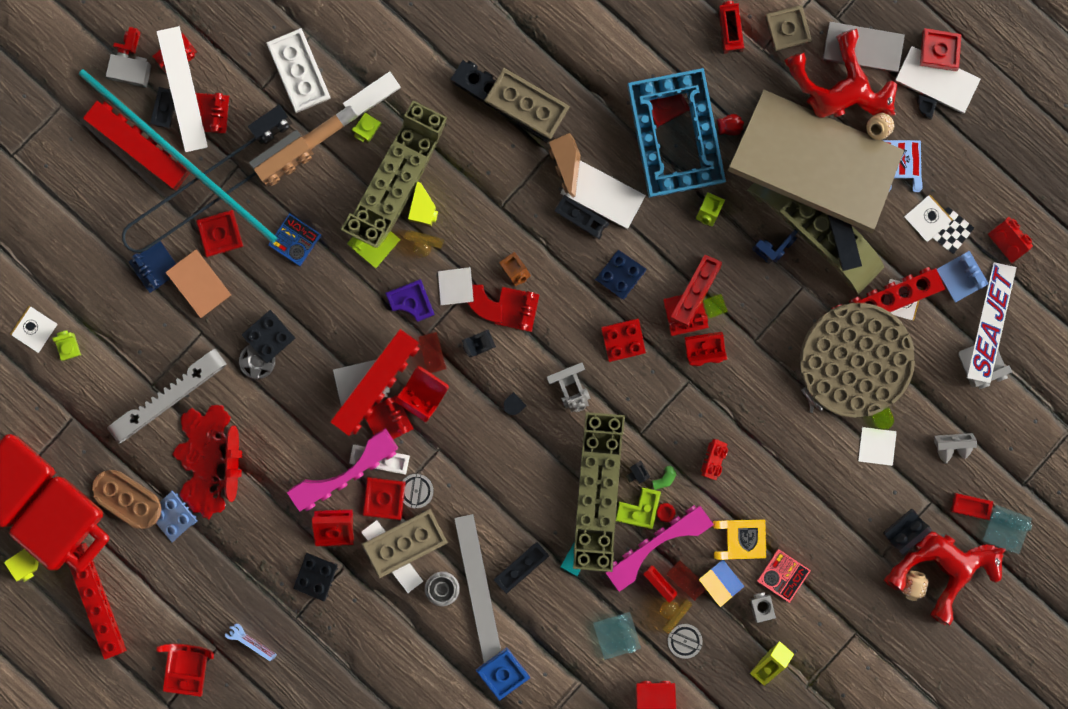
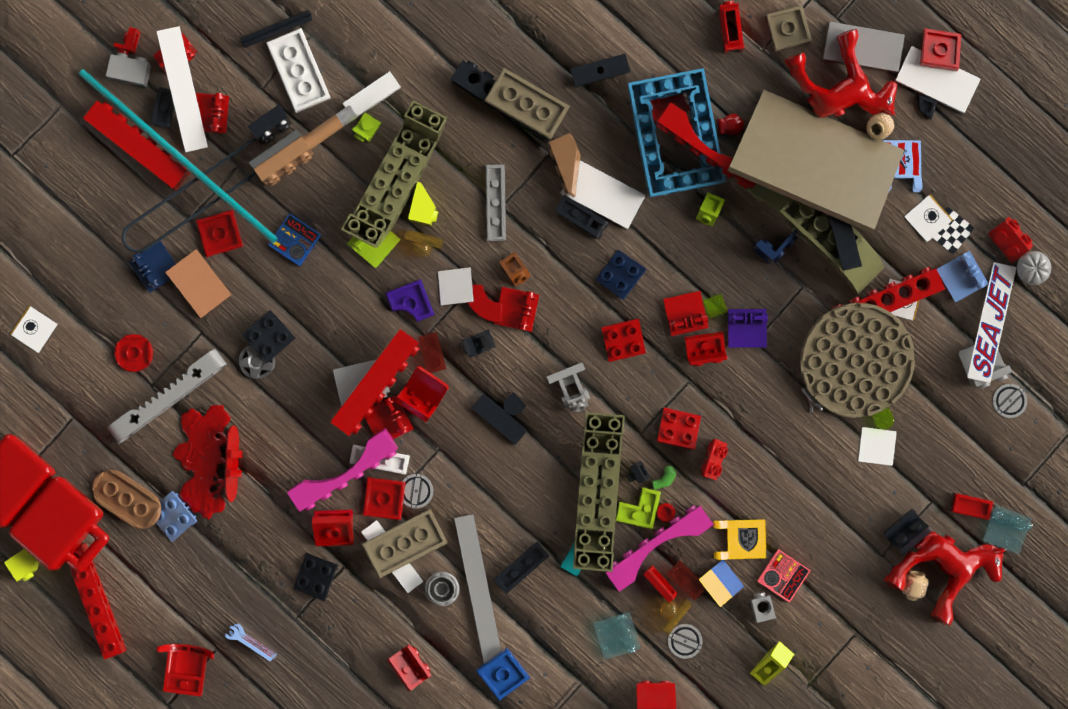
(66, 345): lime bracket -> none
(133, 353): none -> red tile
(276, 28): none -> black axle
(409, 667): none -> red bracket
(495, 203): none -> light grey tile
(499, 419): none -> black tile
(611, 66): none -> black tile
(677, 123): none -> red arch
(679, 428): none -> red hinge
(696, 291): red plate -> none
(747, 328): none -> dark purple hinge
(947, 443): light grey tile -> none
(1010, 400): none -> light grey sticker
(1034, 268): none -> light grey piece

